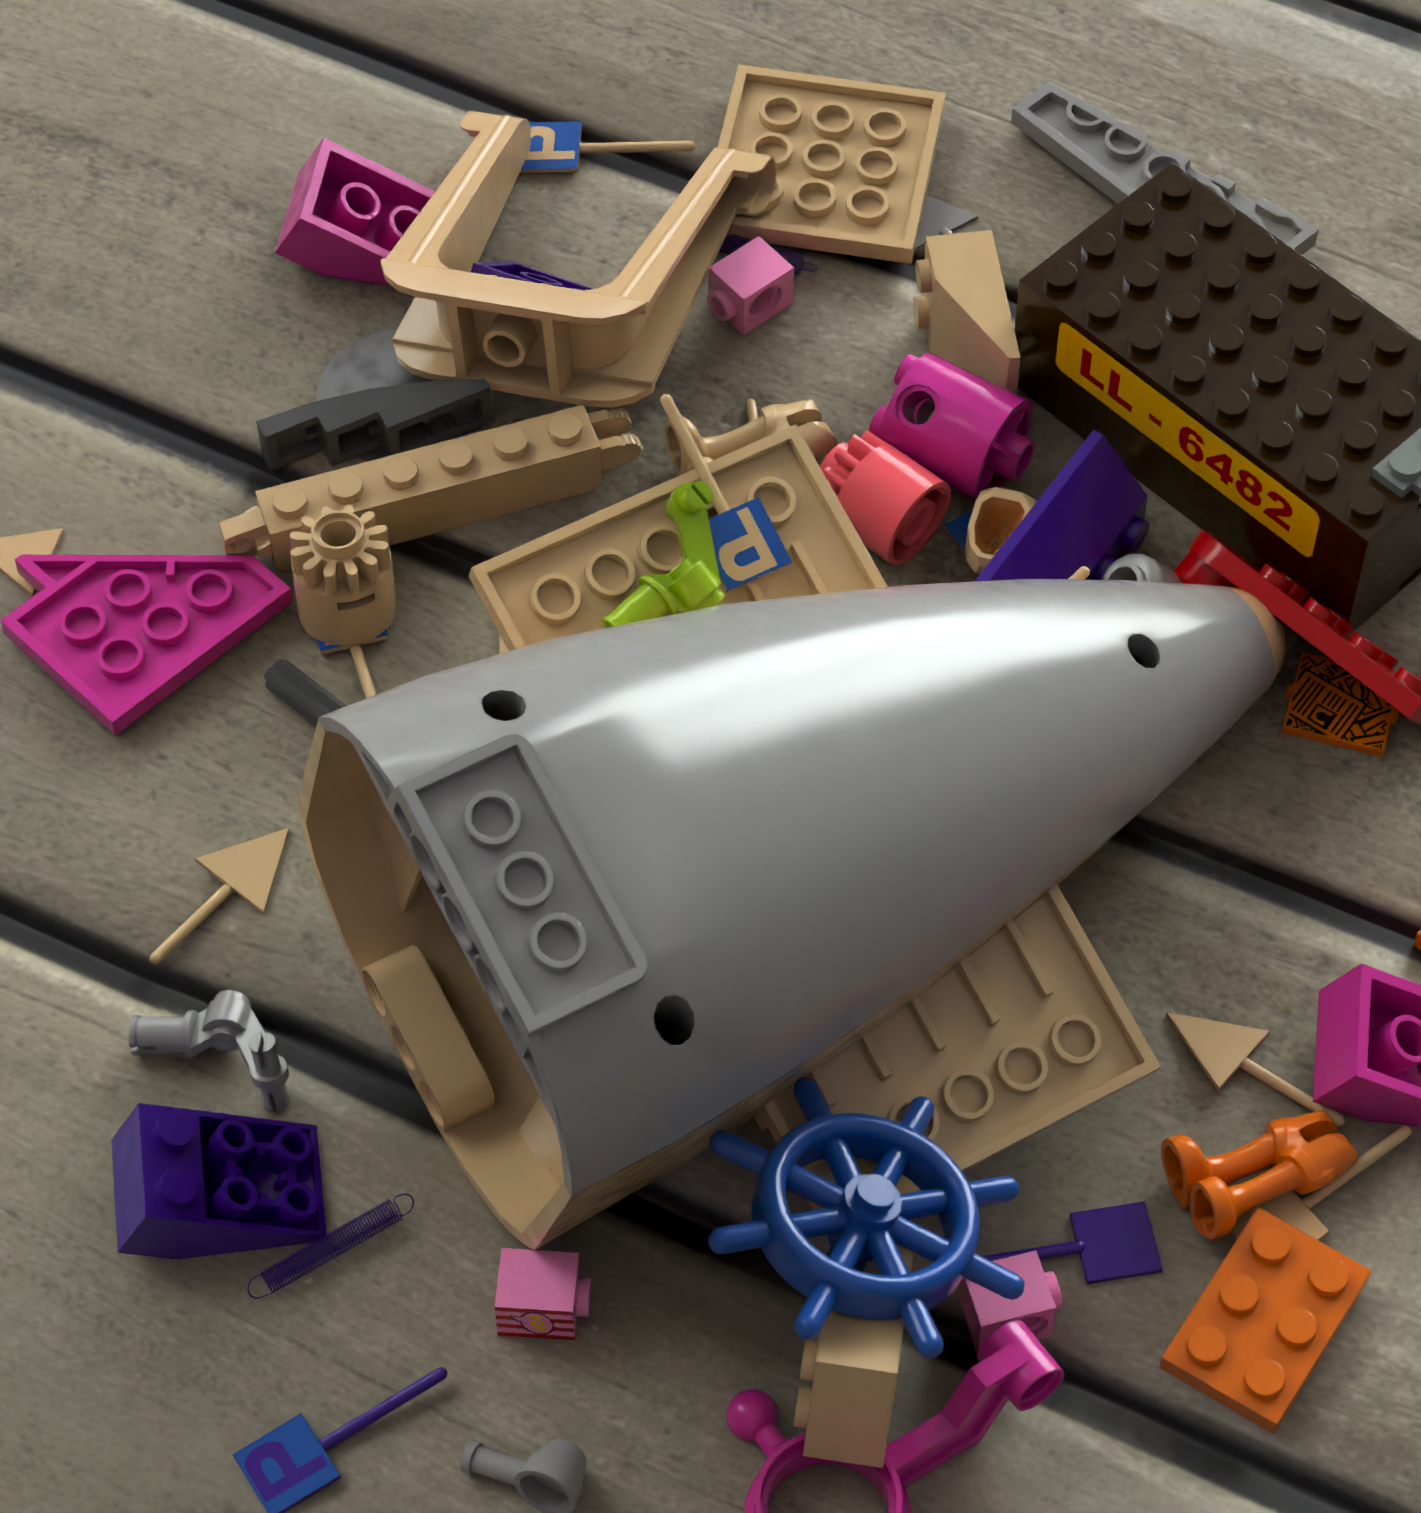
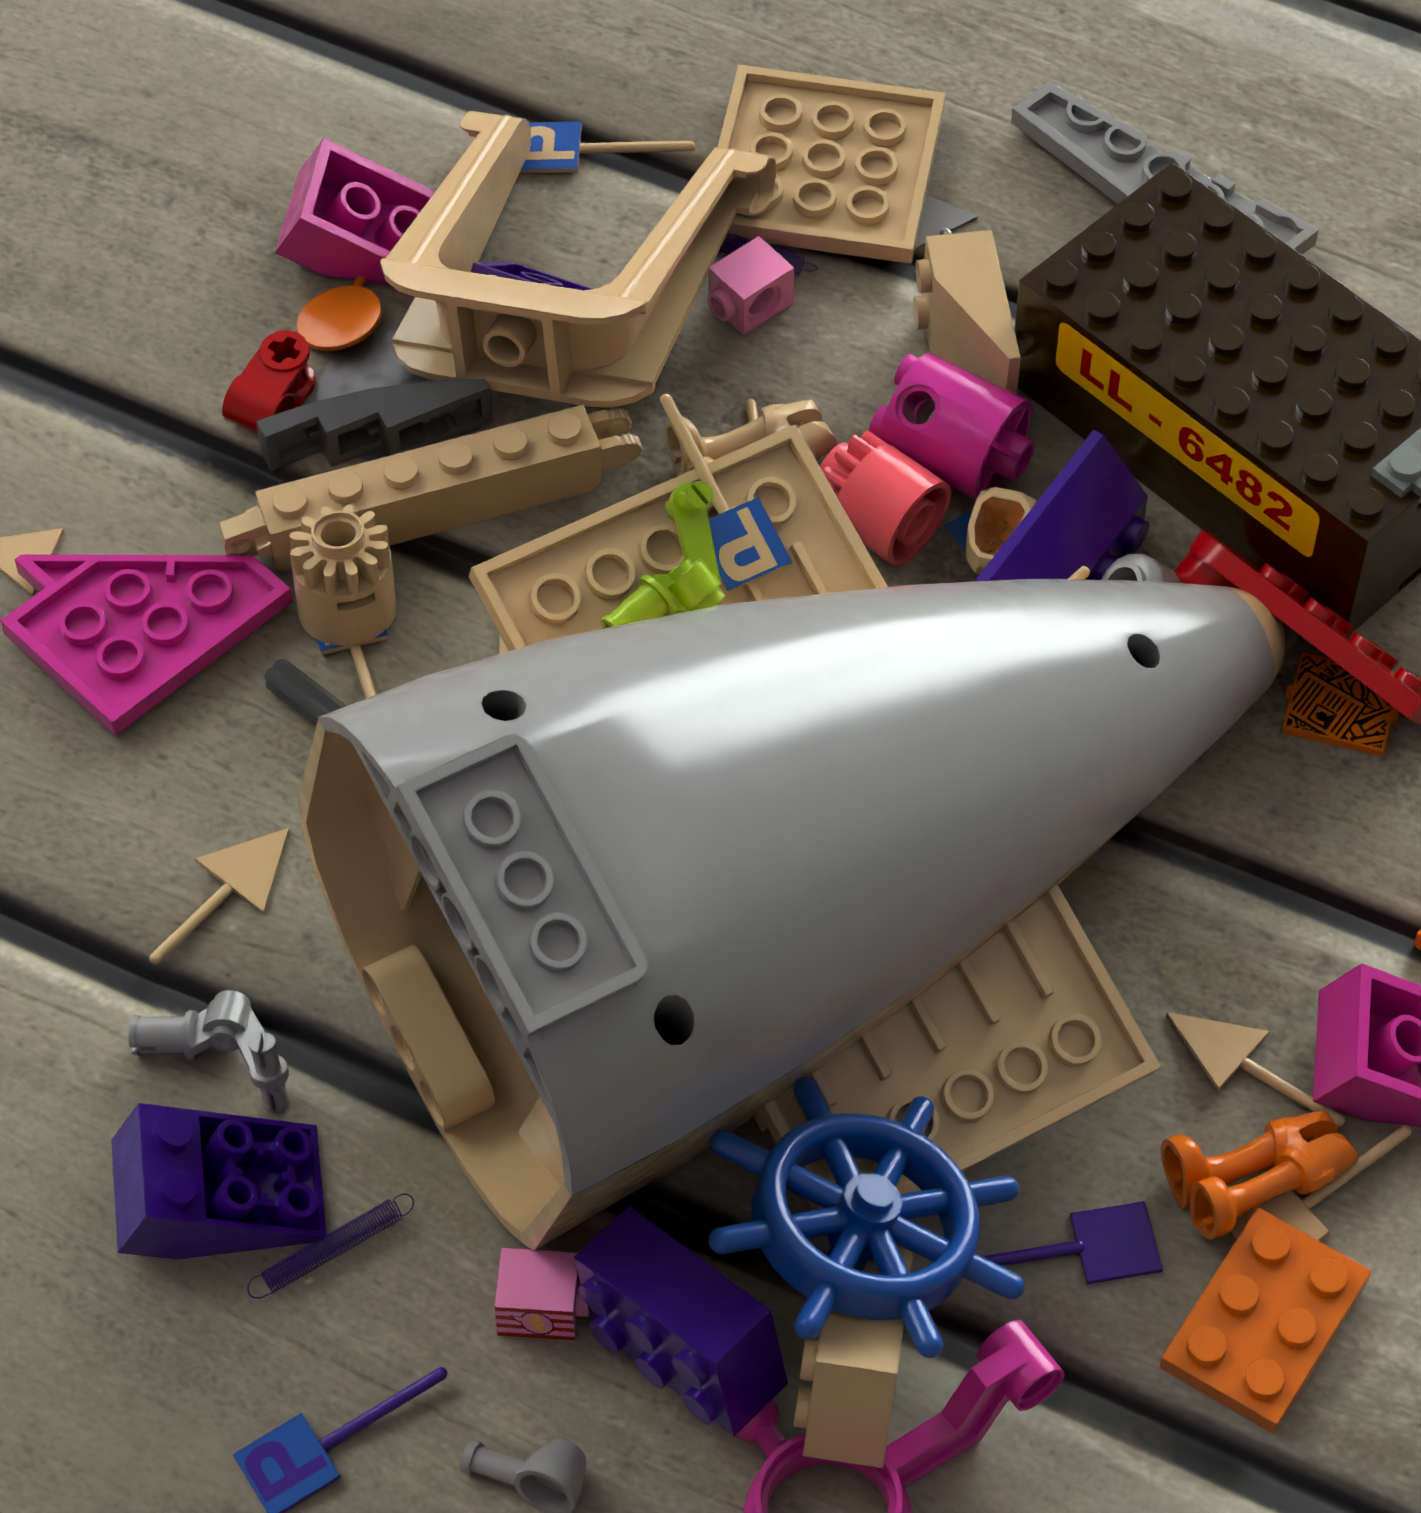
(271, 382): none -> red piece
(340, 317): none -> orange piece
(680, 1321): none -> dark purple brick
(1035, 1307): bright pink brick -> none

